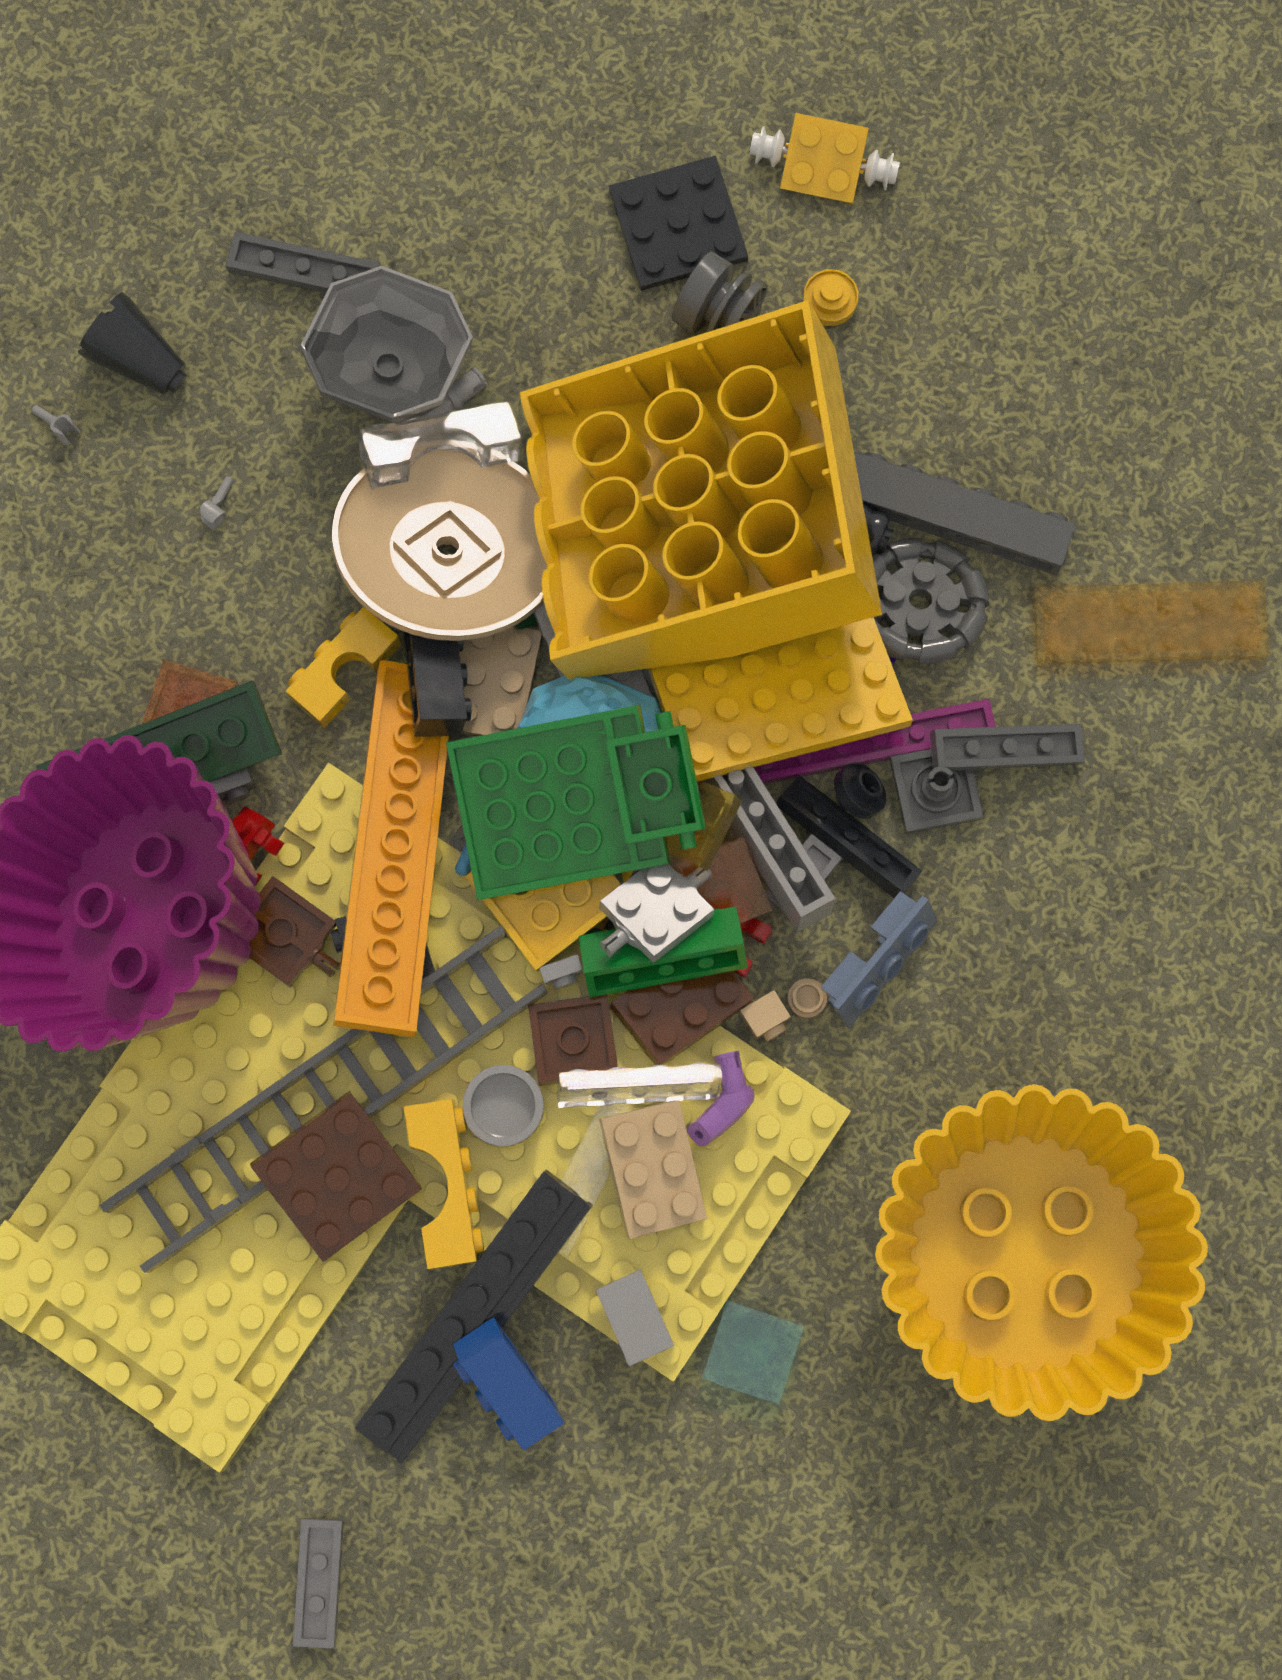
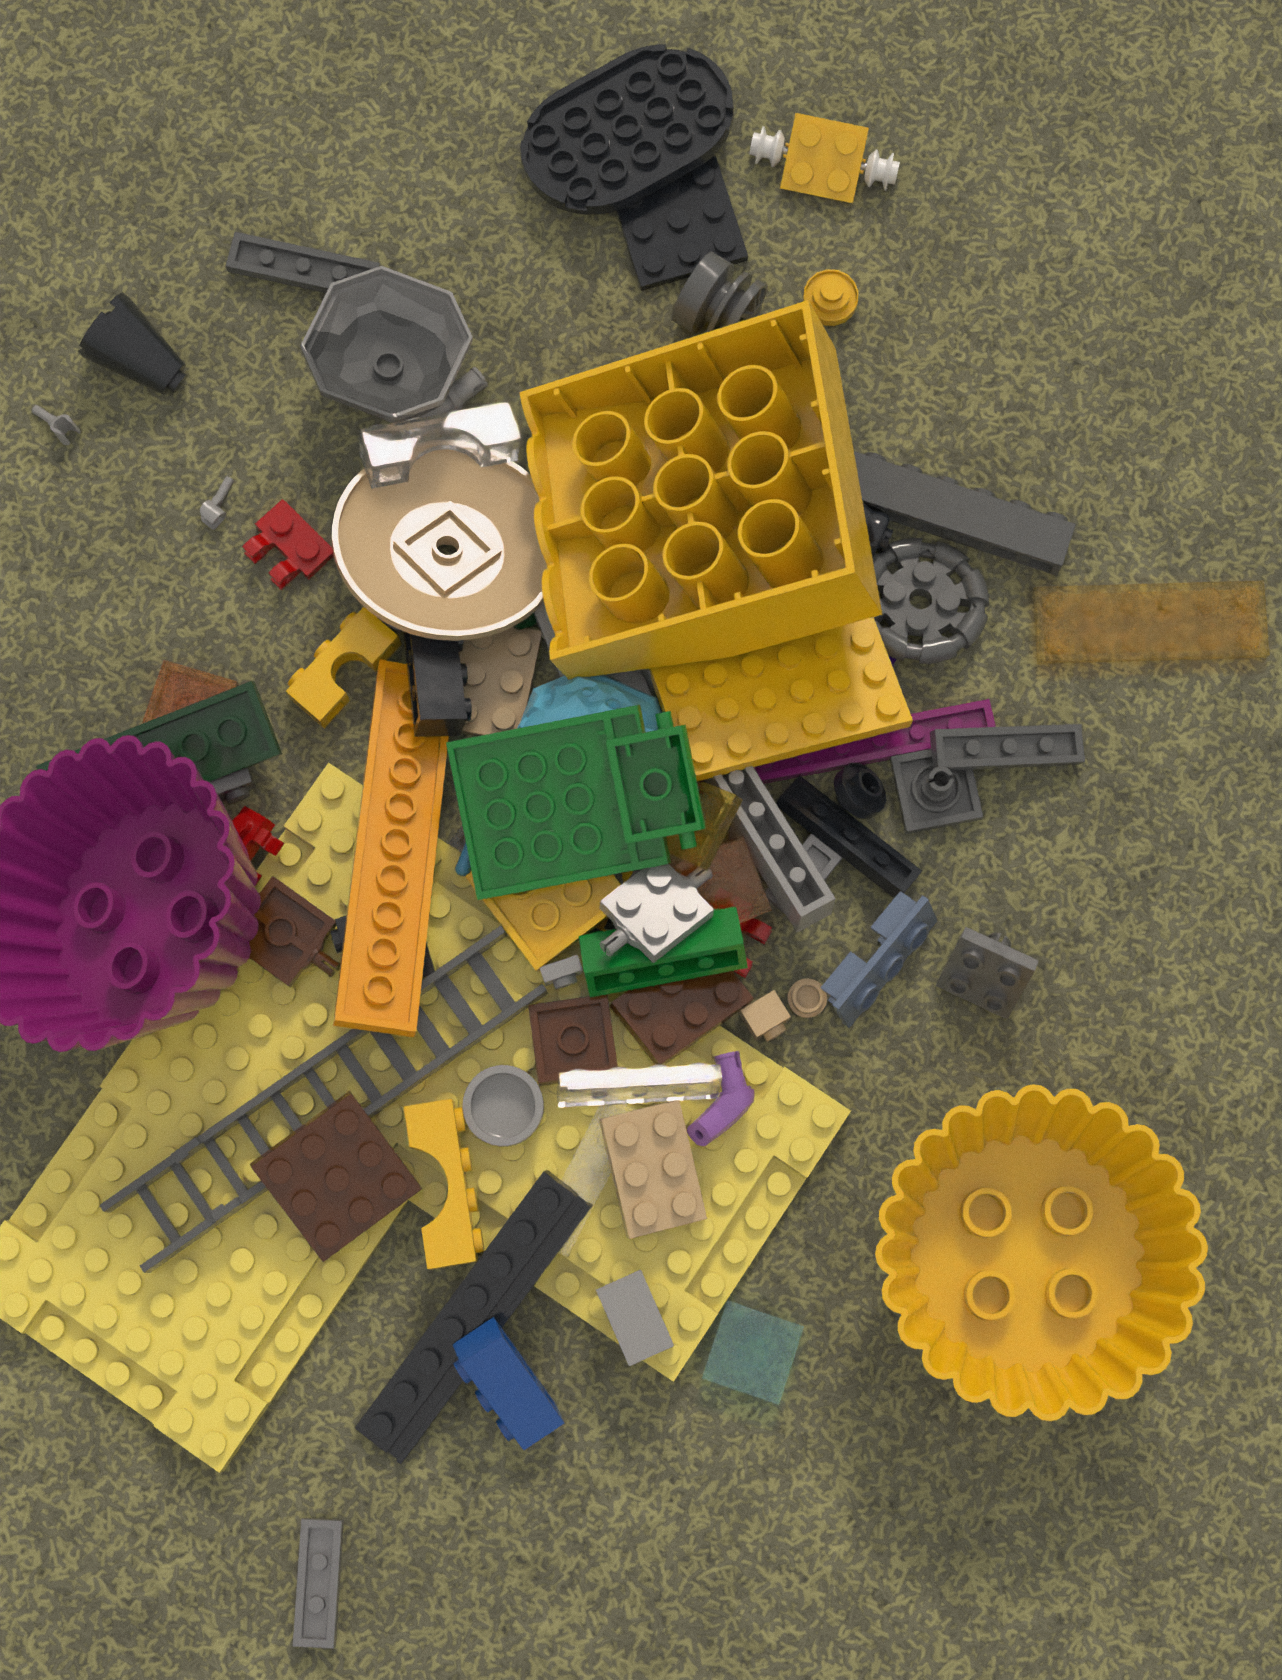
(294, 539): none -> red plate
(627, 129): none -> black plate
(987, 972): none -> flat silver plate

